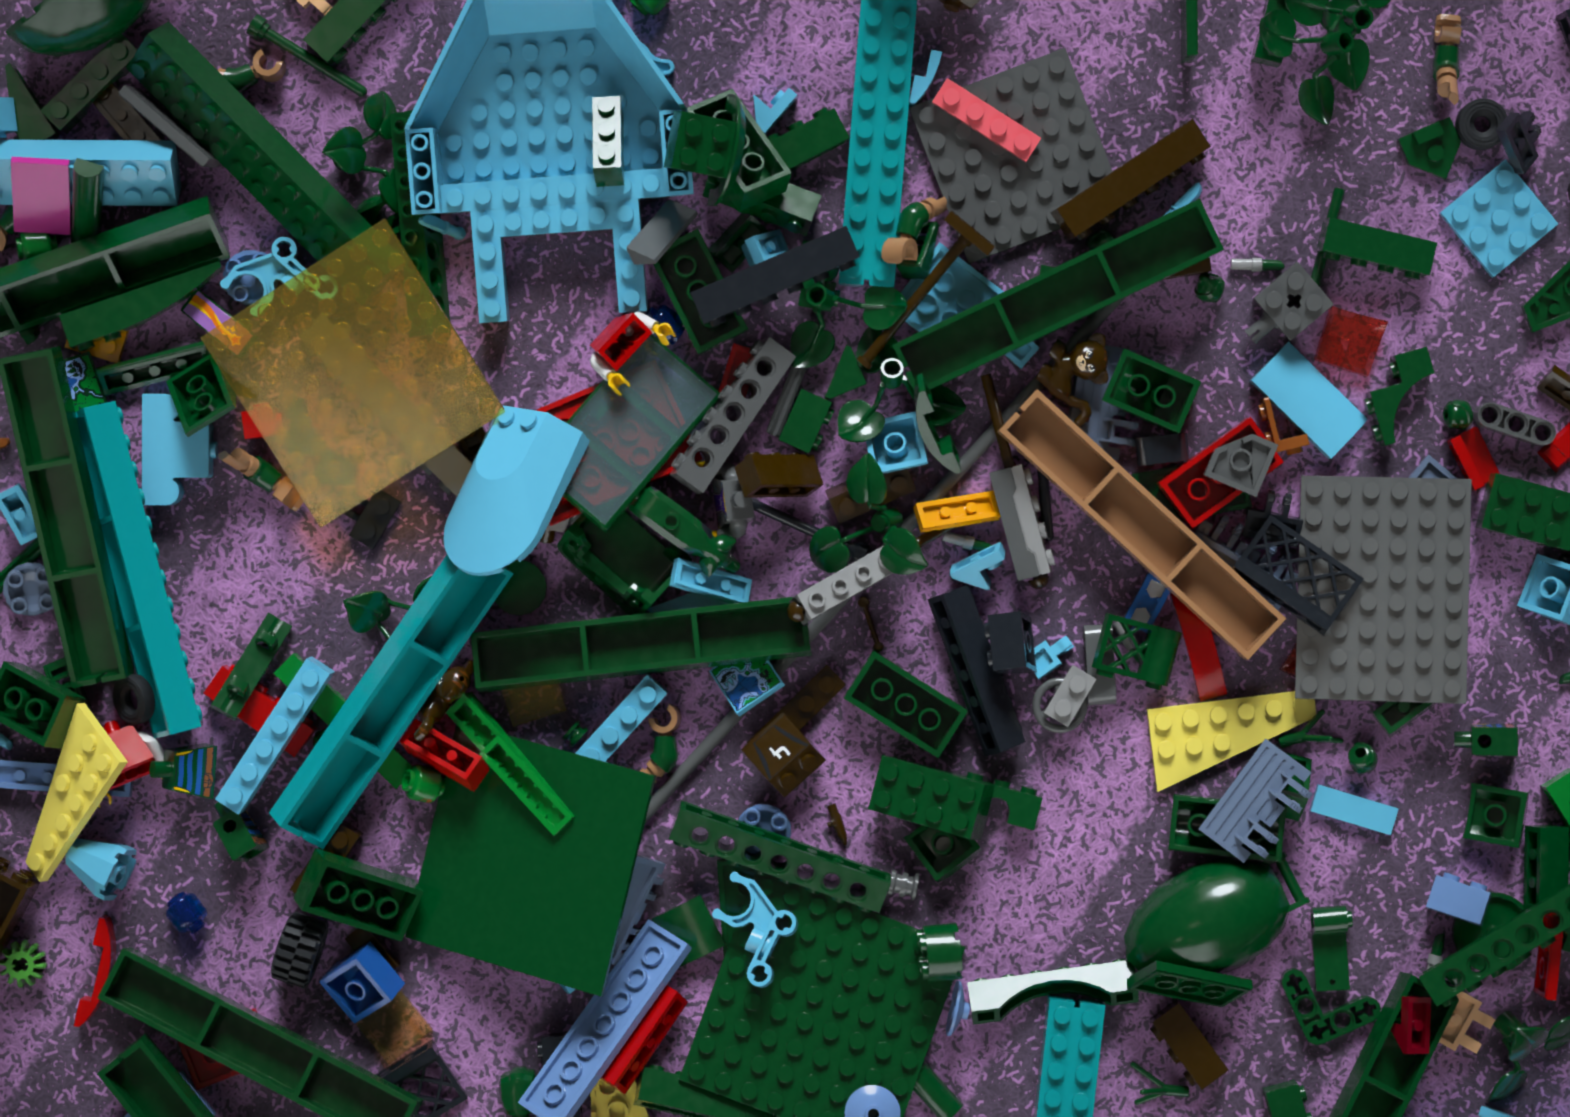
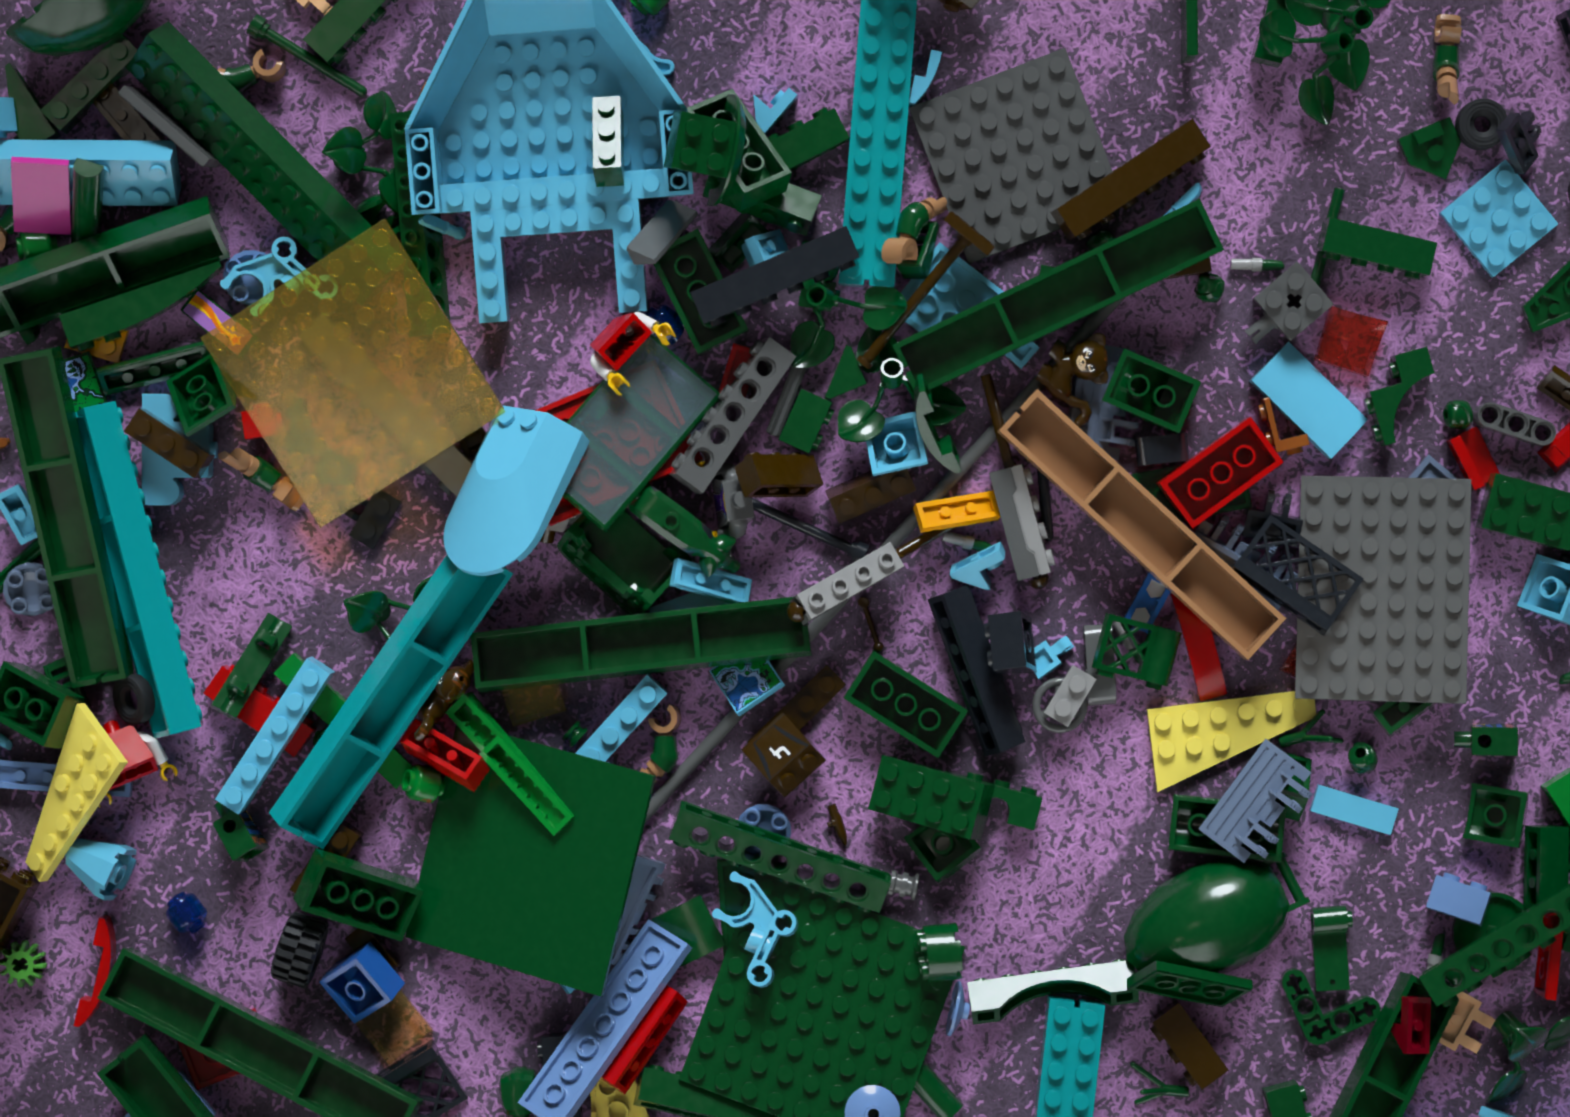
(169, 443): none -> dark brown brick
(188, 769): torso -> none
(524, 589): dark green tile -> none
(902, 551): dark green plant -> none
(986, 120): coral plate -> none
(1242, 463): dark grey plate -> none

